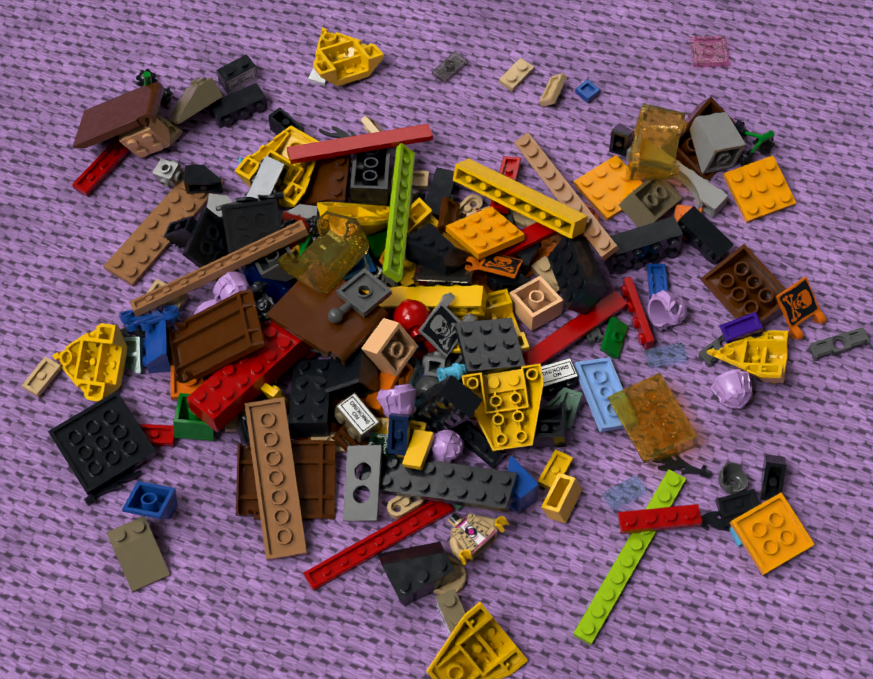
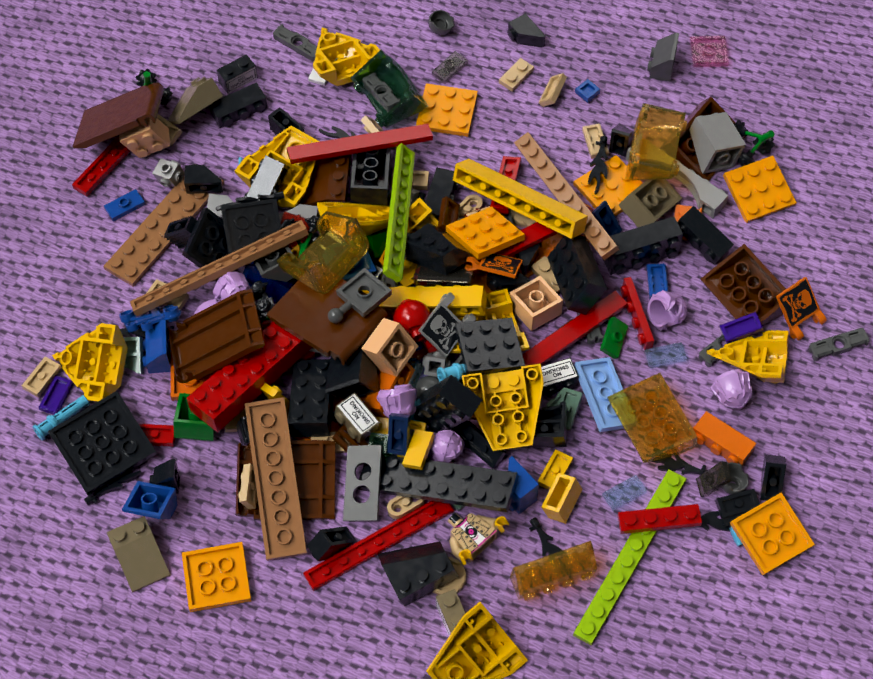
(52, 421): none -> medium azure pin
(56, 395): none -> dark purple tile
(124, 205): none -> blue plate
(167, 475): none -> black slope
(216, 577): none -> light orange plate
(248, 491): none -> tan plate
(288, 38): none -> dark grey piece
(330, 542): none -> black slope
(374, 86): none -> dark grey piece
(402, 87): none -> clear green windscreen
(441, 22): none -> dark grey hair
(448, 109): none -> light orange plate
(526, 32): none -> black slope
(546, 547): none -> black piece
(554, 571): none -> clear yellow slope
(592, 134): none -> tan plate
(600, 166): none -> black piece
(607, 219): none -> dark blue slope
(663, 57): none -> dark grey slope
(713, 479): none -> clear smoke plate
(723, 439): none -> orange brick

